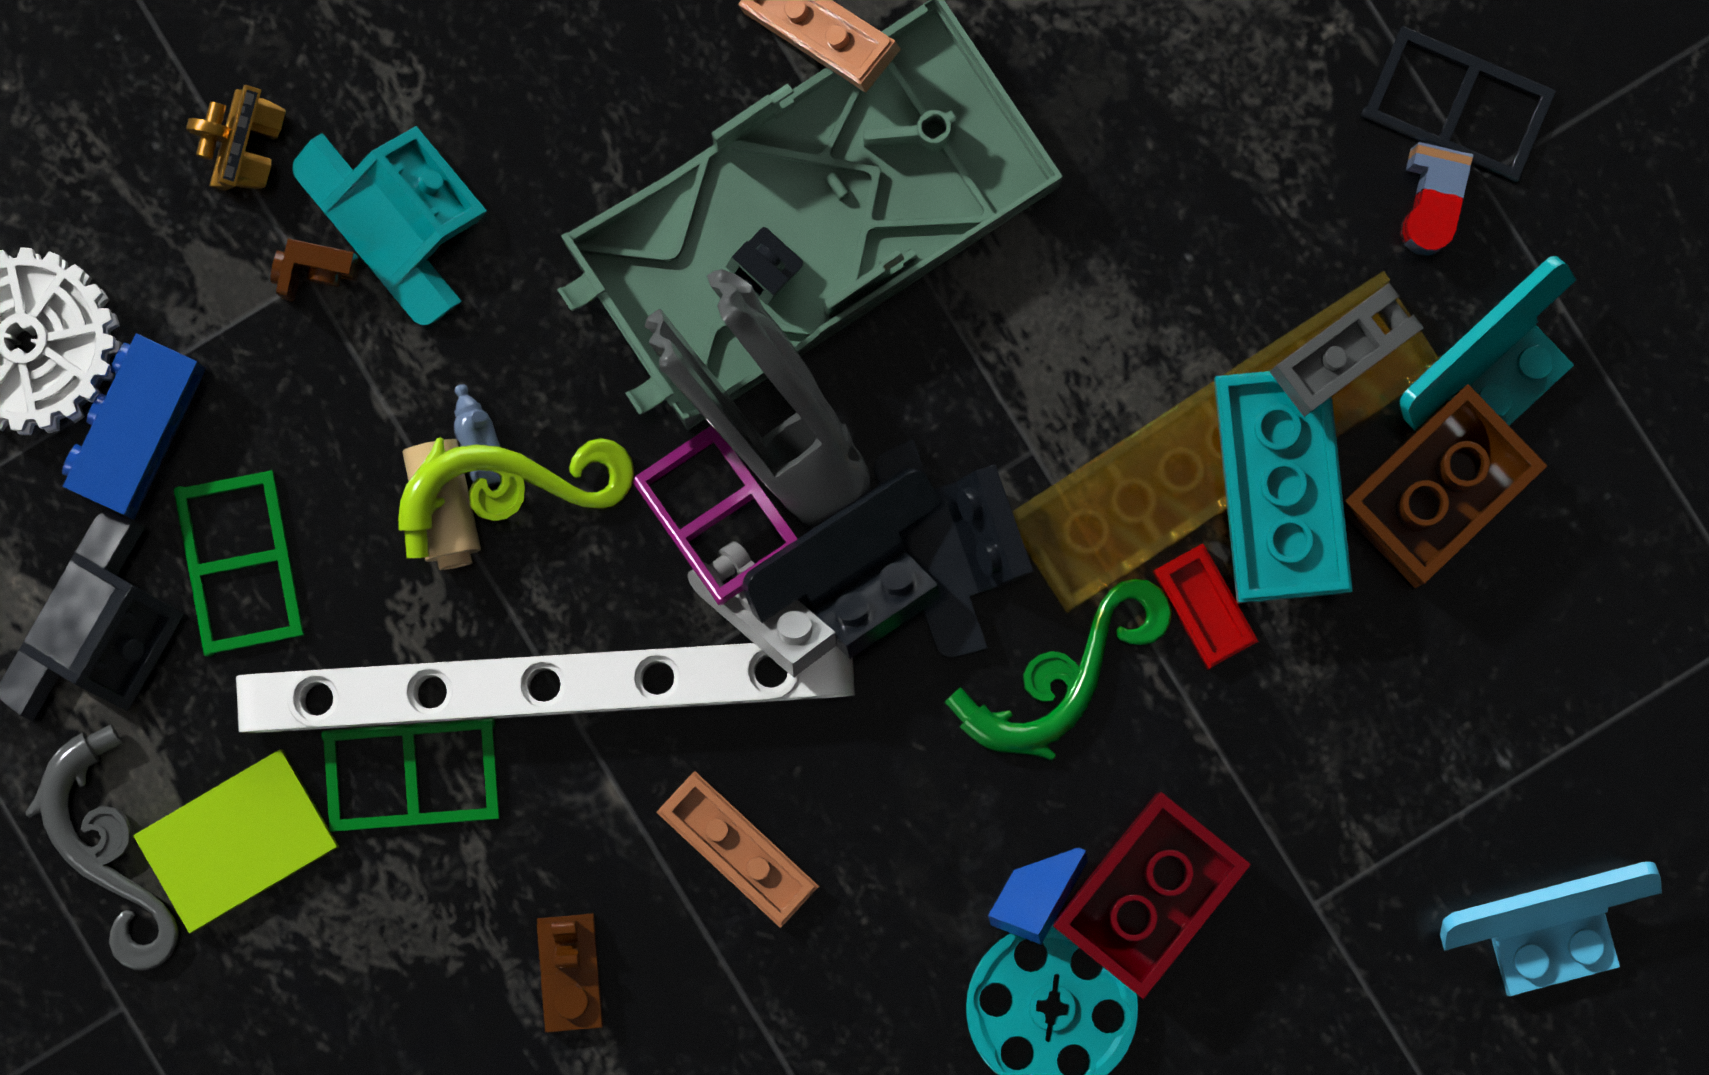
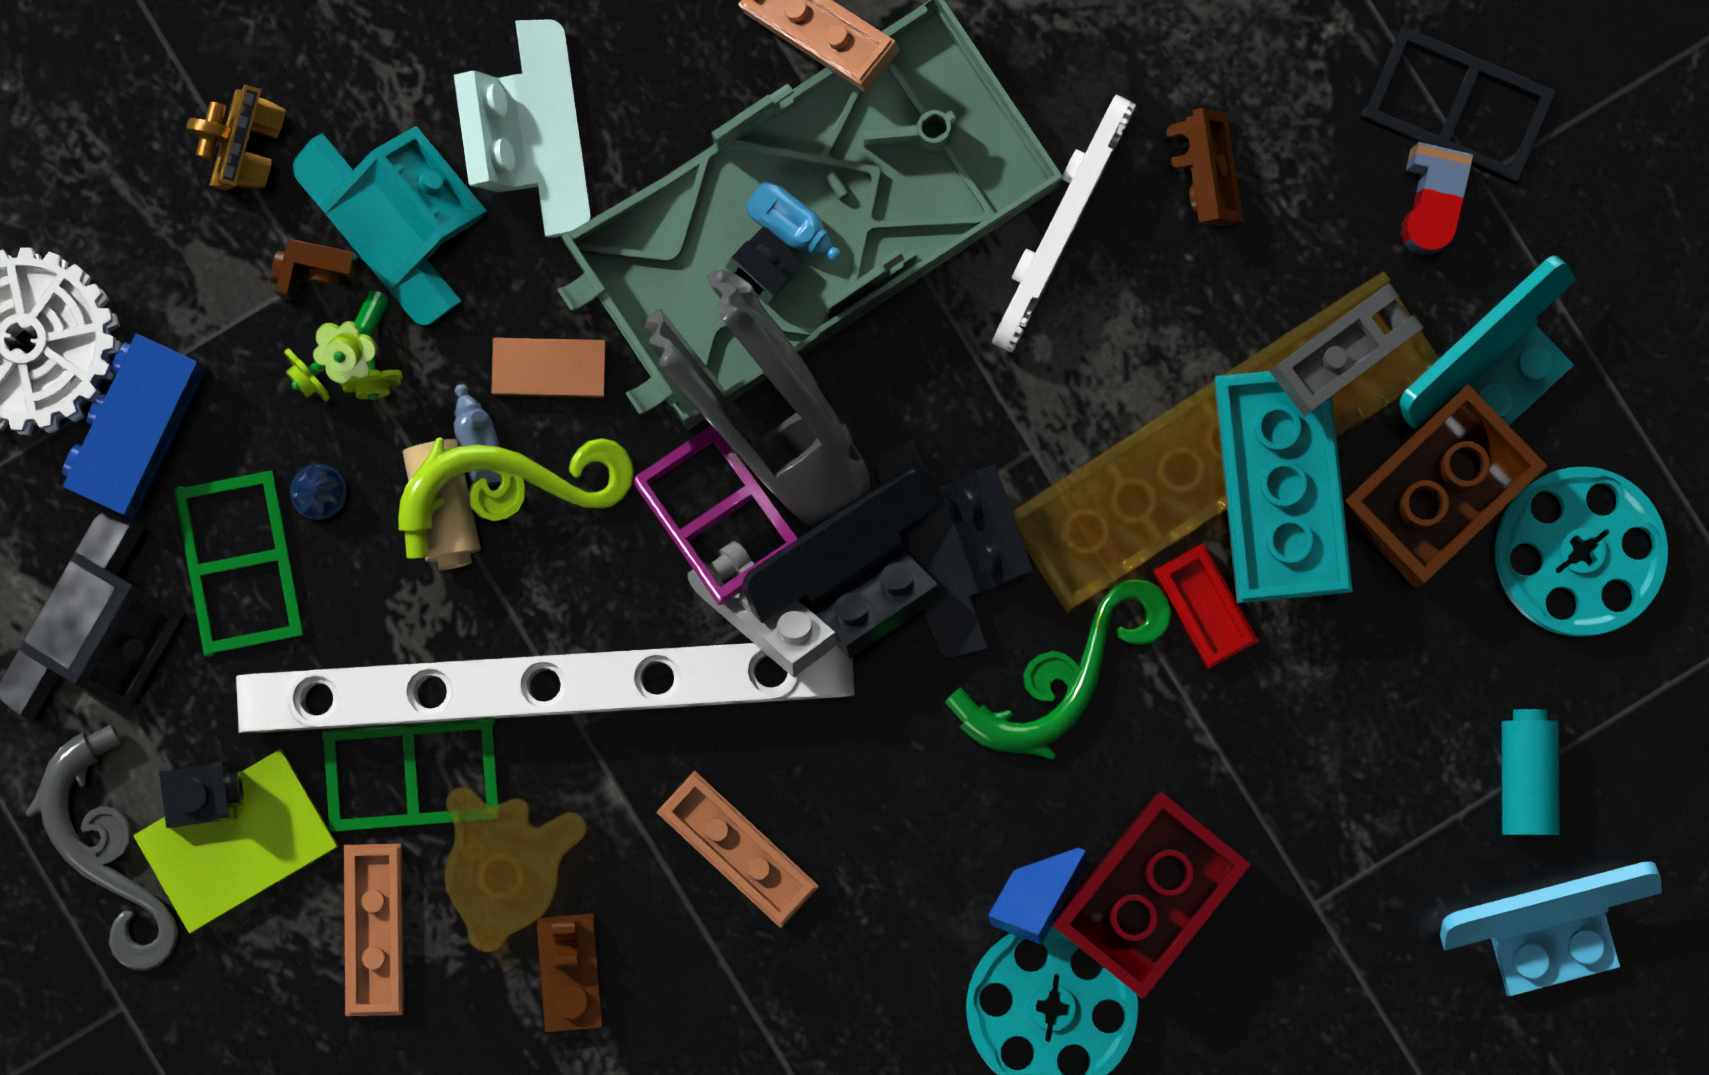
(201, 794): none -> black bracket
(318, 492): none -> dark blue plate
(347, 356): none -> lime plant
(374, 929): none -> nougat tile
(502, 866): none -> clear yellow tile
(526, 130): none -> light aqua plate
(548, 367): none -> nougat tile
(790, 220): none -> dark azure piece
(1083, 175): none -> white piece
(1212, 165): none -> reddish brown plate
(1530, 774): none -> teal brick
(1553, 544): none -> teal wedge

